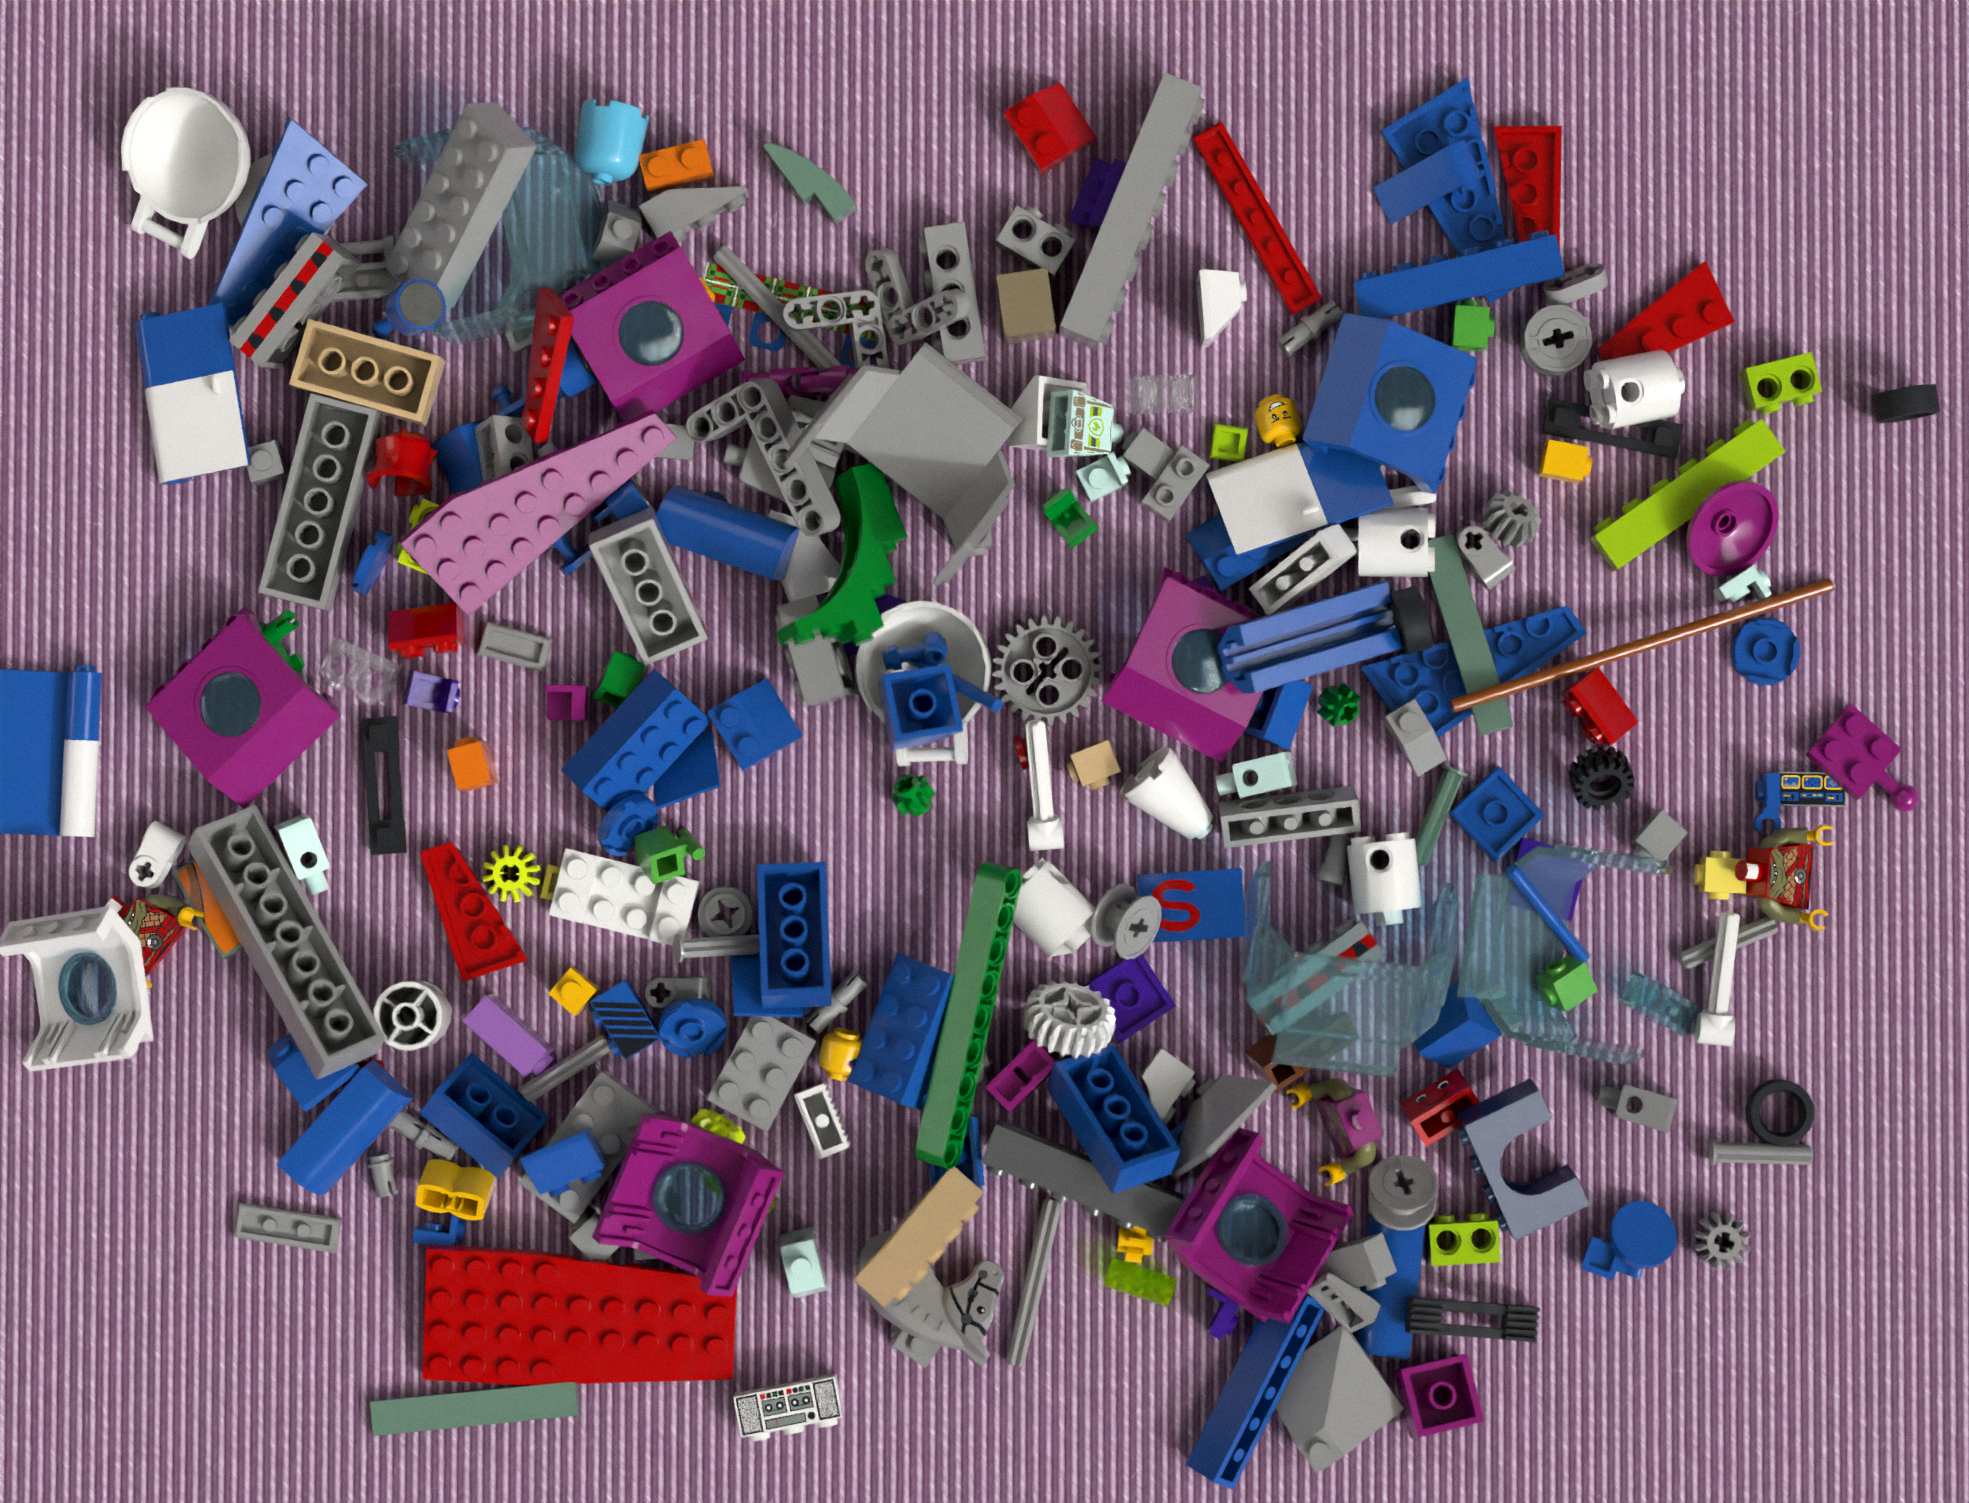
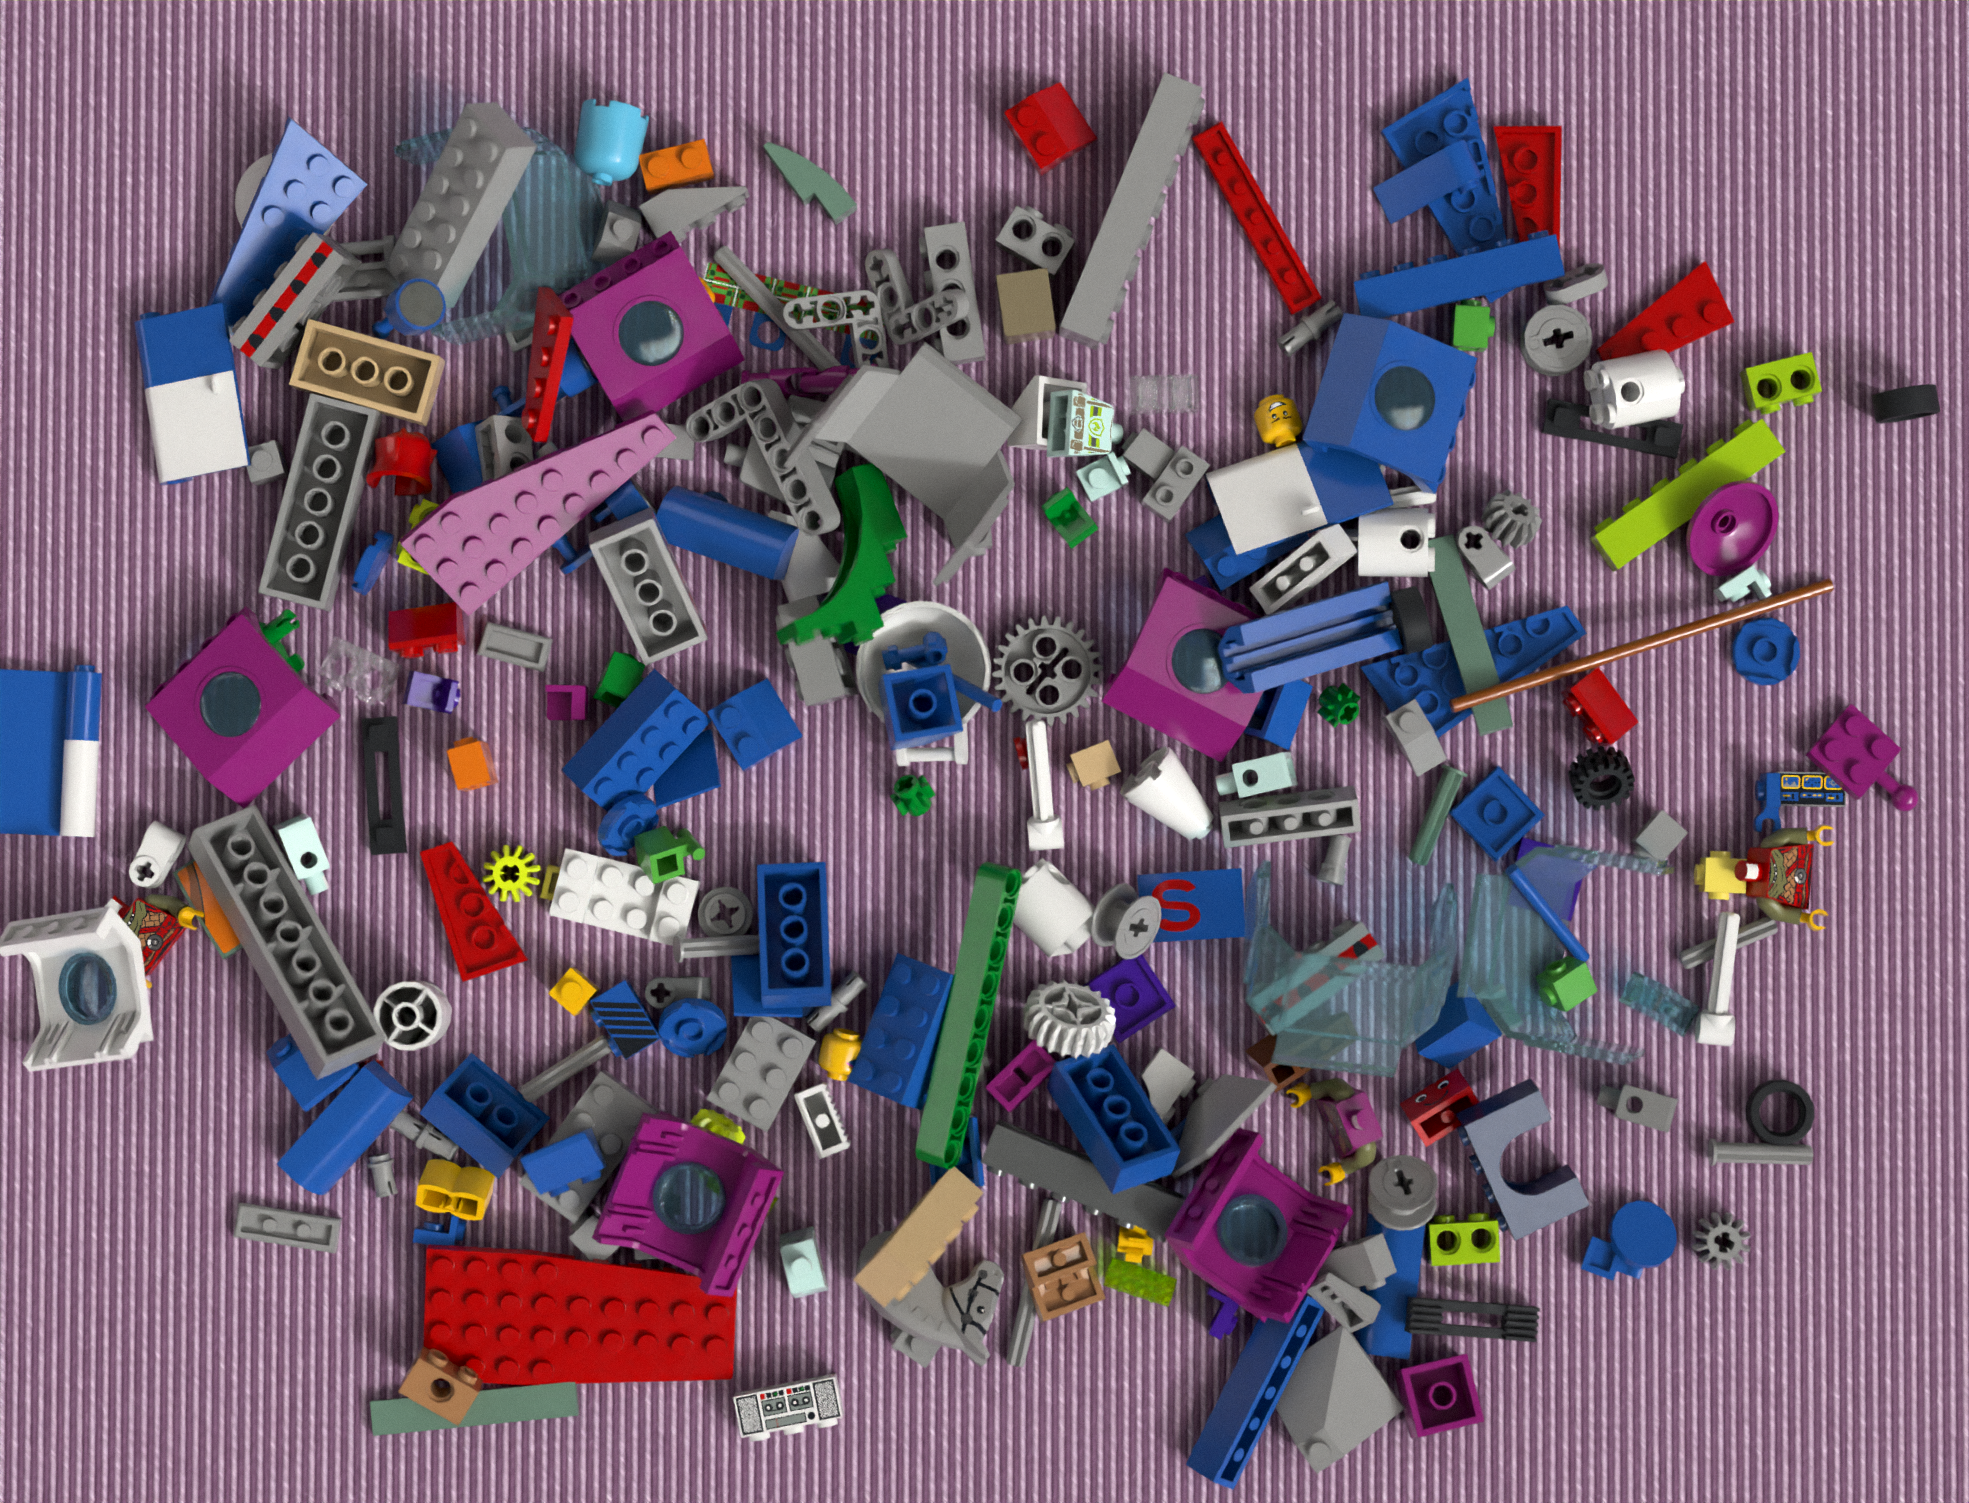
(185, 162): white windscreen -> none
(448, 1402): none -> medium nougat brick
(510, 1036): medium lavender brick -> none
(1062, 1277): none -> medium nougat slope
(1097, 193): dark purple bracket -> none
(1218, 301): white slope -> none
(1228, 443): lime tile -> none
(1385, 889): white cylinder -> none
(1565, 461): yellow brick -> none

